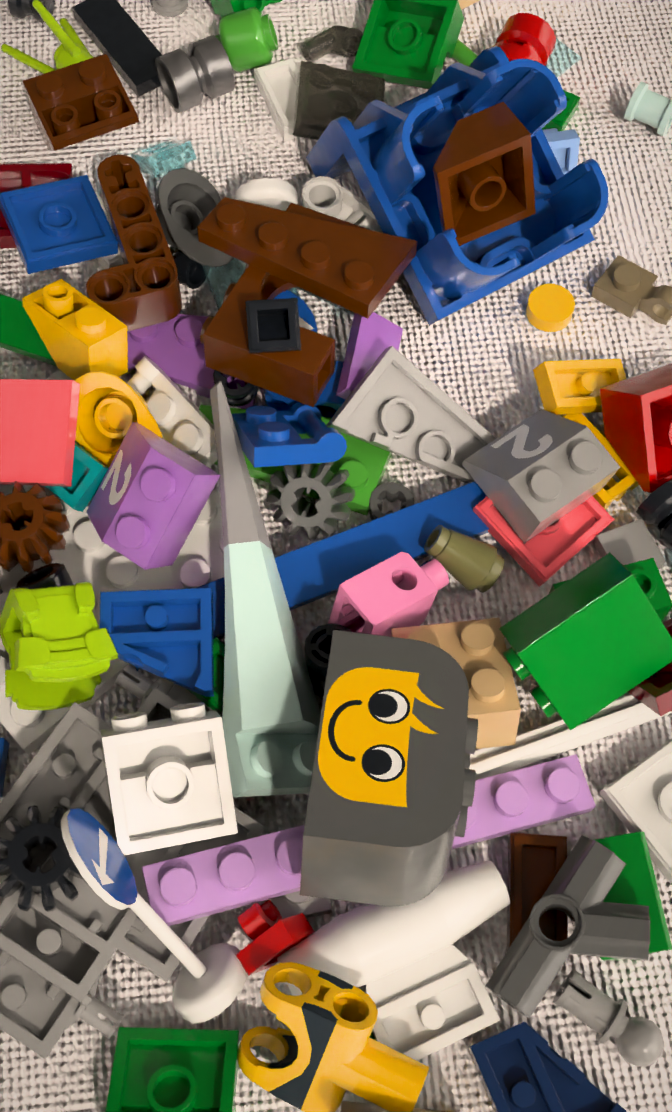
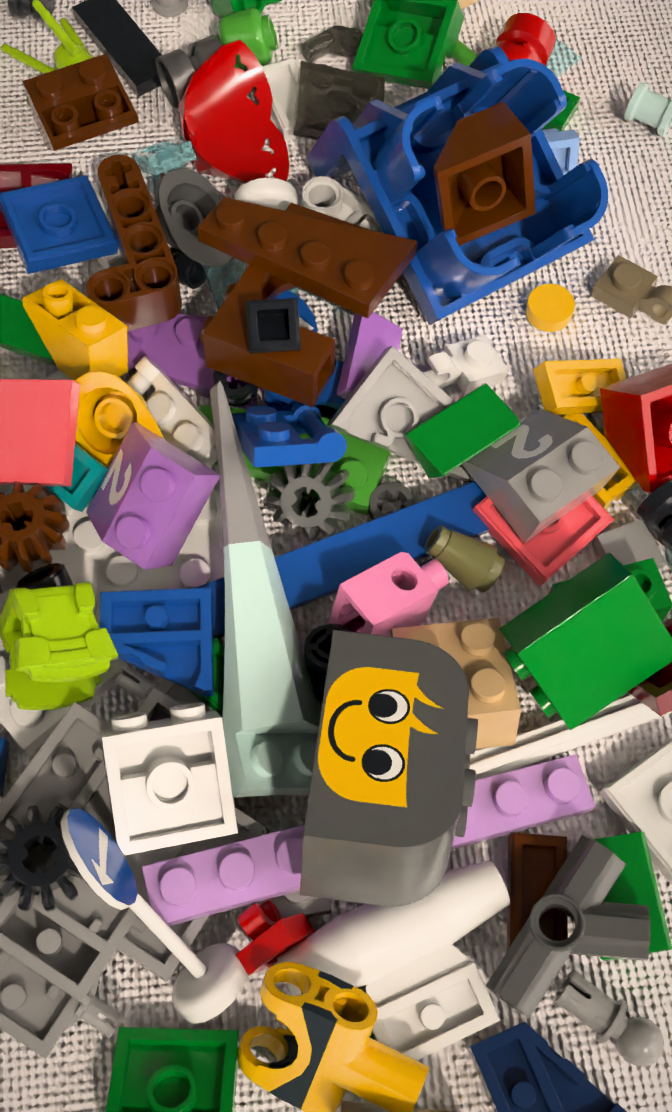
(227, 125): none -> red piece
(461, 431): none -> green slope
(467, 364): none -> white plate

